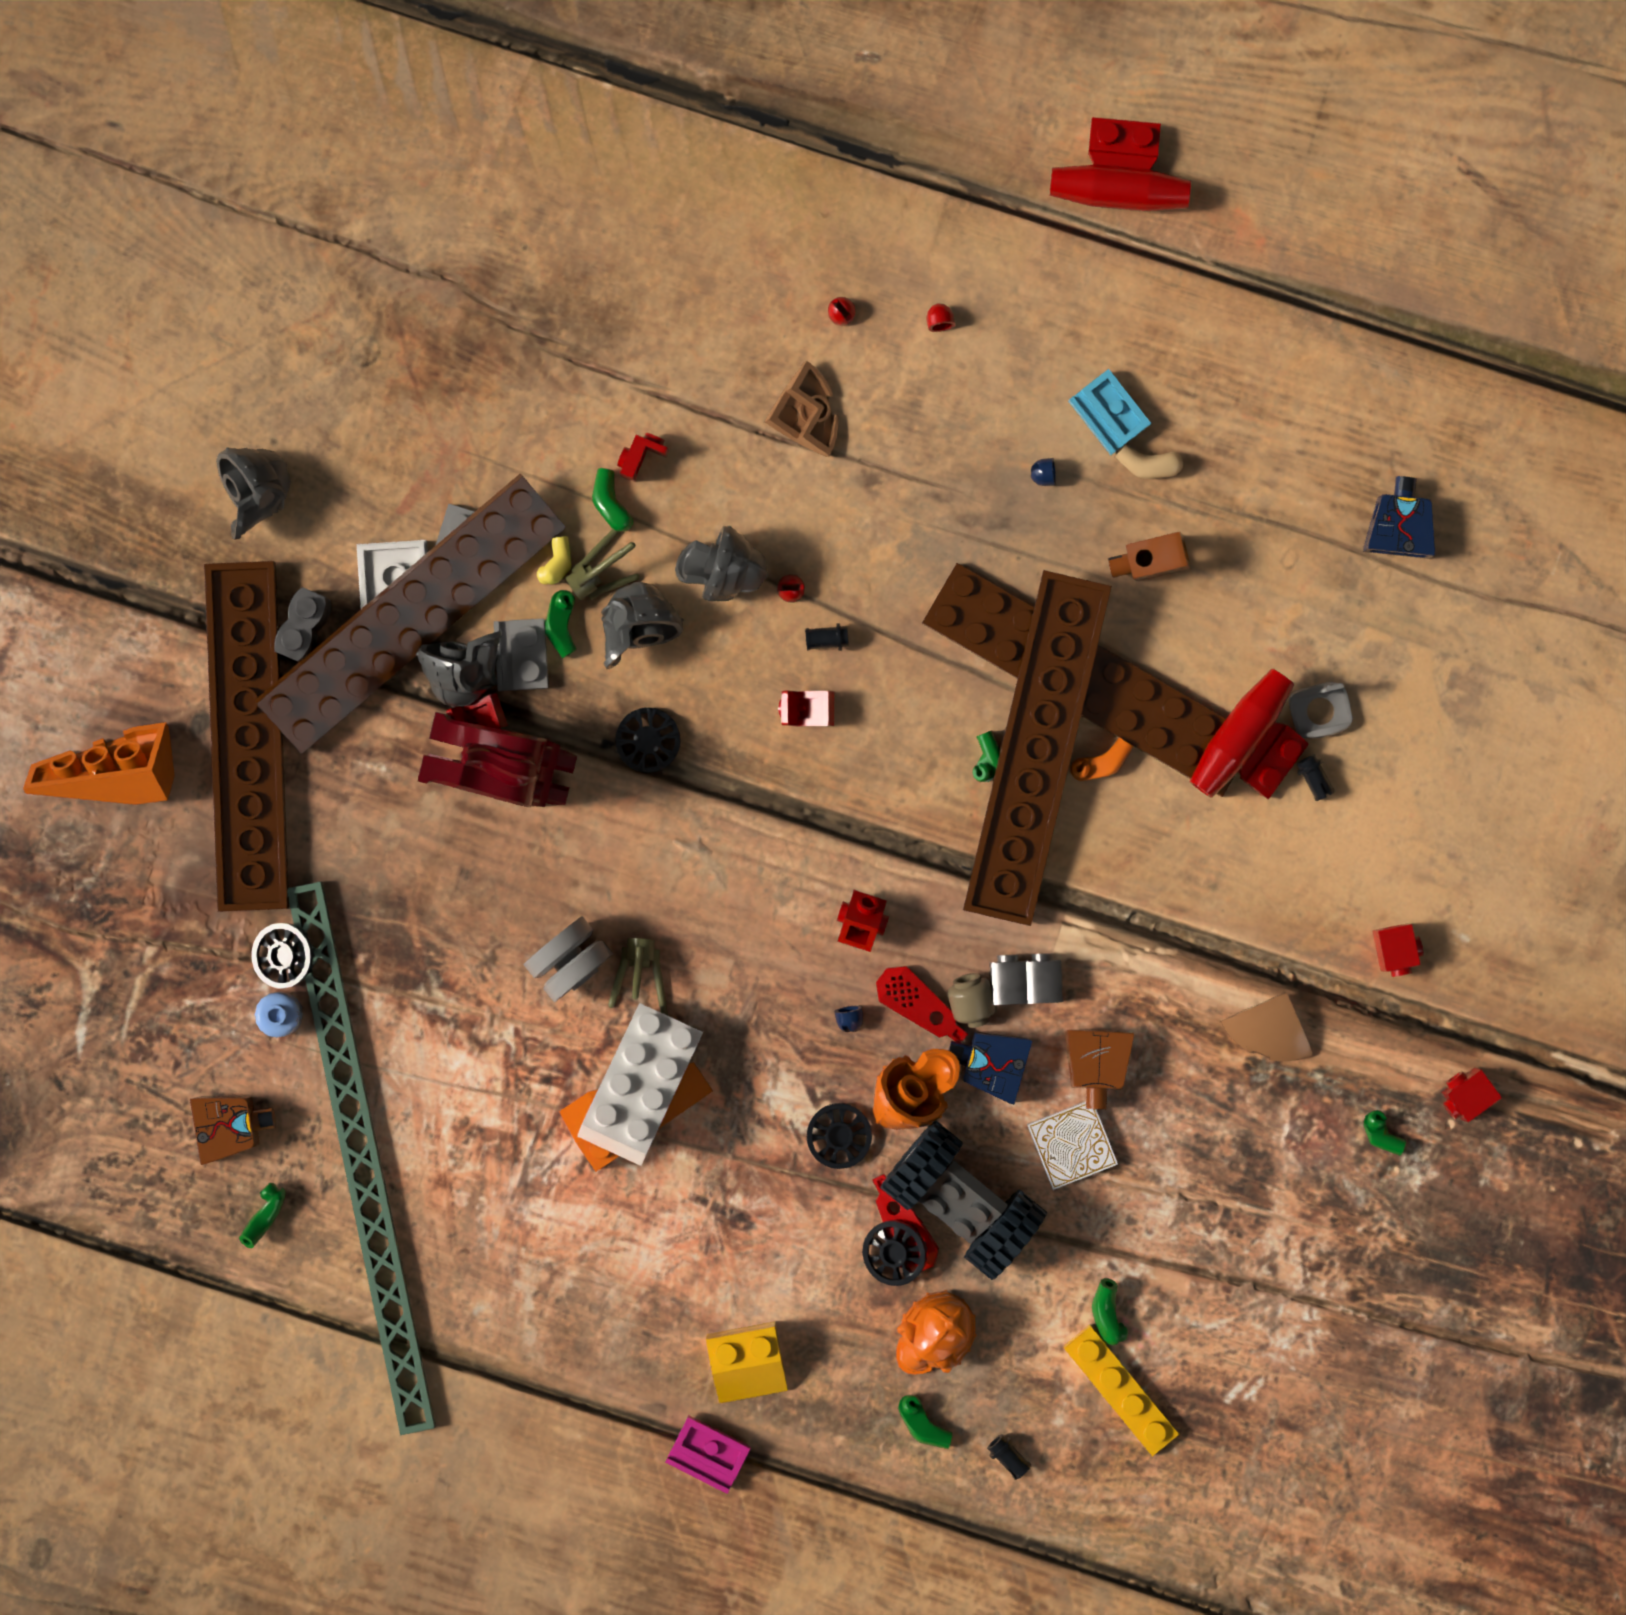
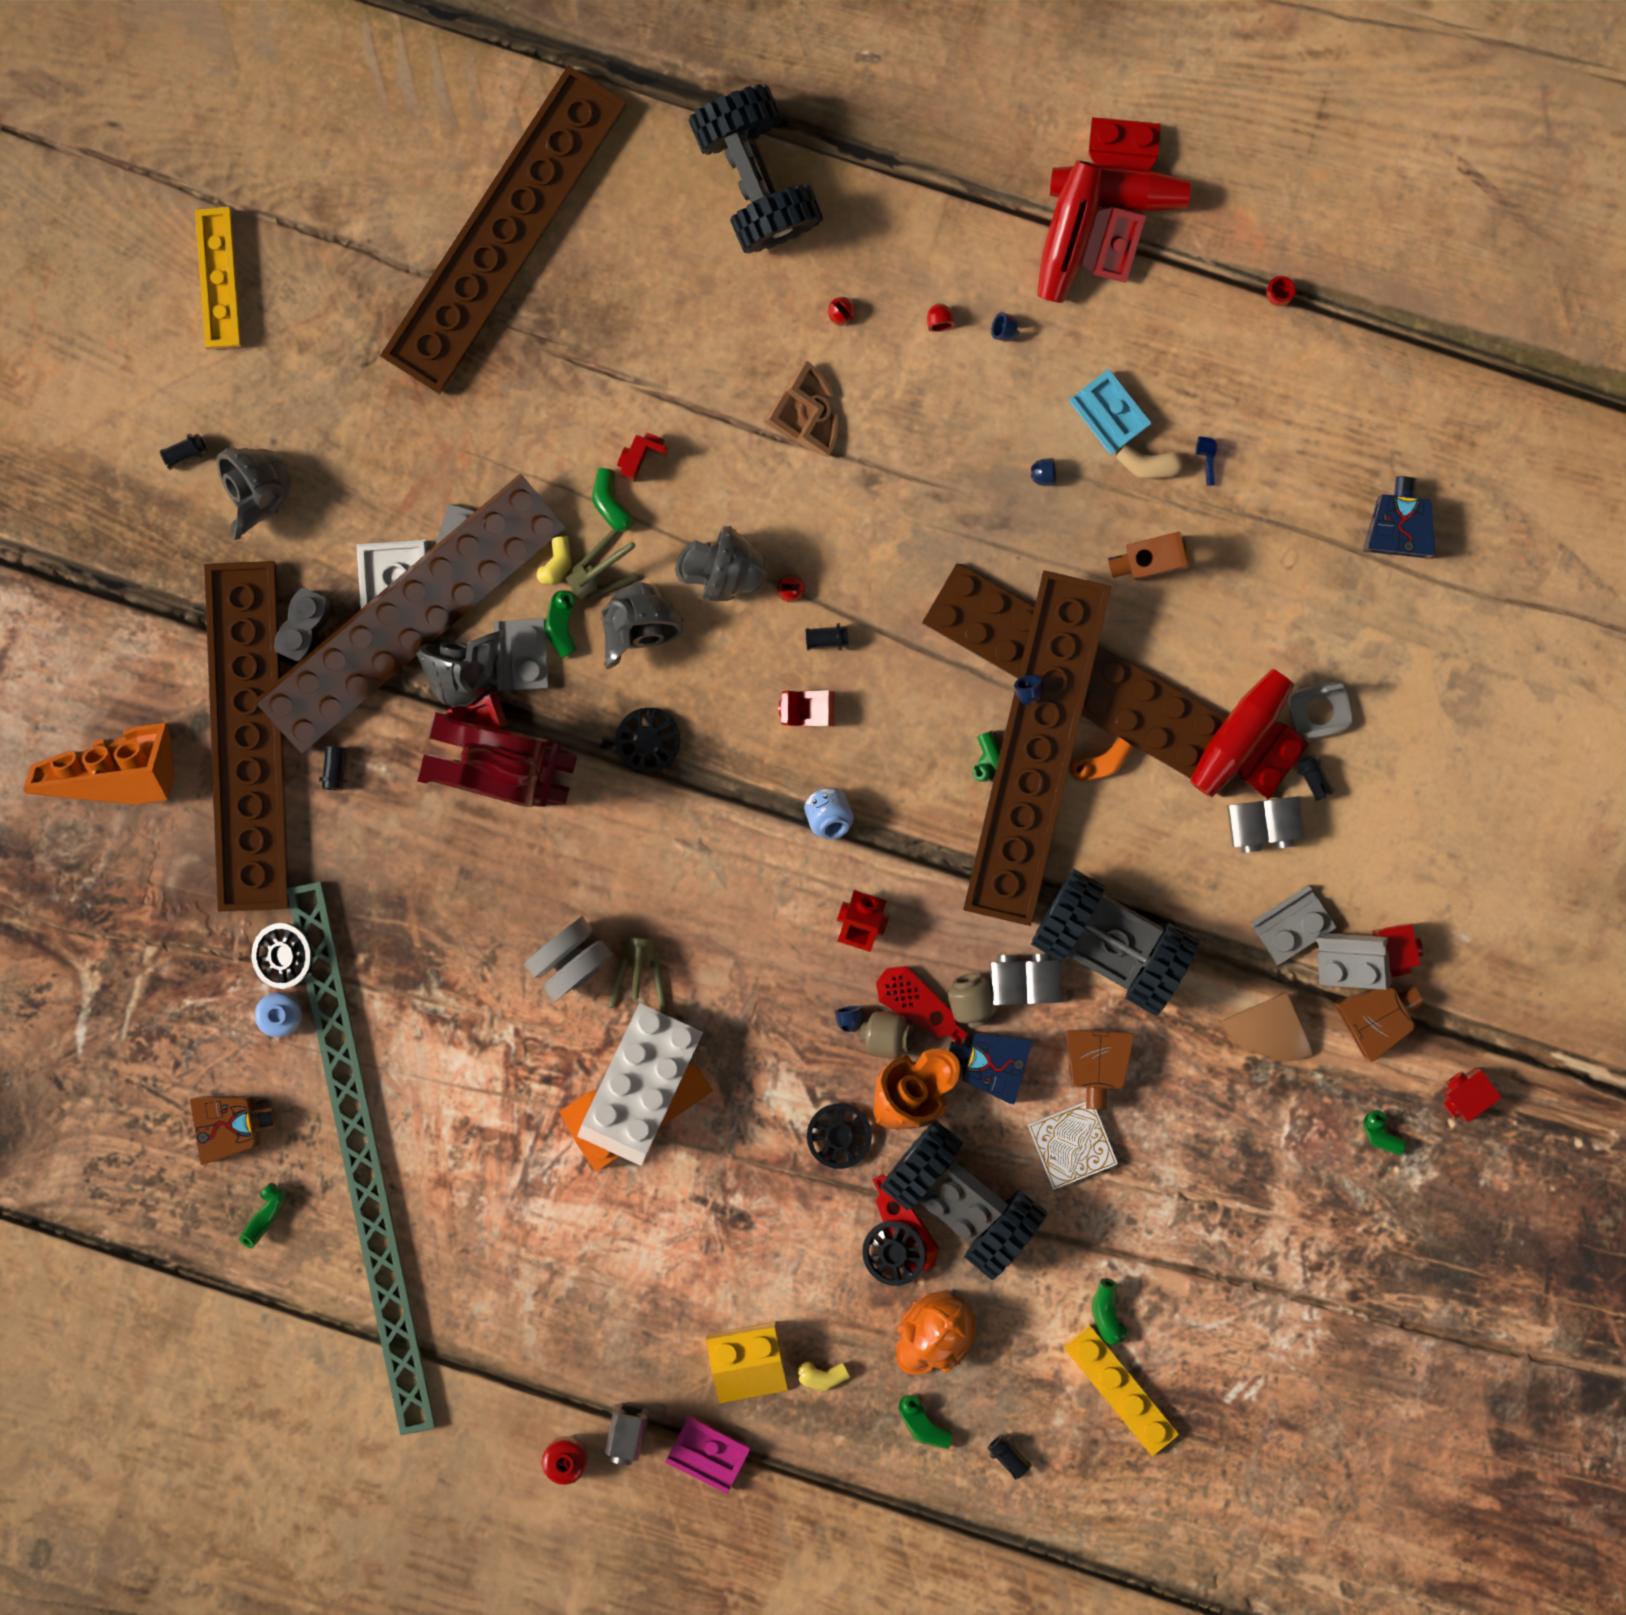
(184, 451): none -> black pin
(218, 278): none -> yellow plate
(333, 768): none -> black pin
(503, 229): none -> reddish brown plate
(569, 1449): none -> red head
(626, 1433): none -> flat silver brick
(733, 126): none -> black plate
(819, 1379): none -> light yellow arm
(829, 813): none -> light blue head
(886, 1035): none -> dark tan head
(1005, 327): none -> dark blue hinge
(1029, 689): none -> dark blue hinge
(1086, 236): none -> red plate
(1116, 942): none -> plate
(1207, 447): none -> clear blue hand
(1265, 823): none -> flat silver brick
(1282, 286): none -> red hinge
(1292, 925): none -> light grey plate
(1353, 961): none -> light grey plate
(1378, 1018): none -> dark orange torso

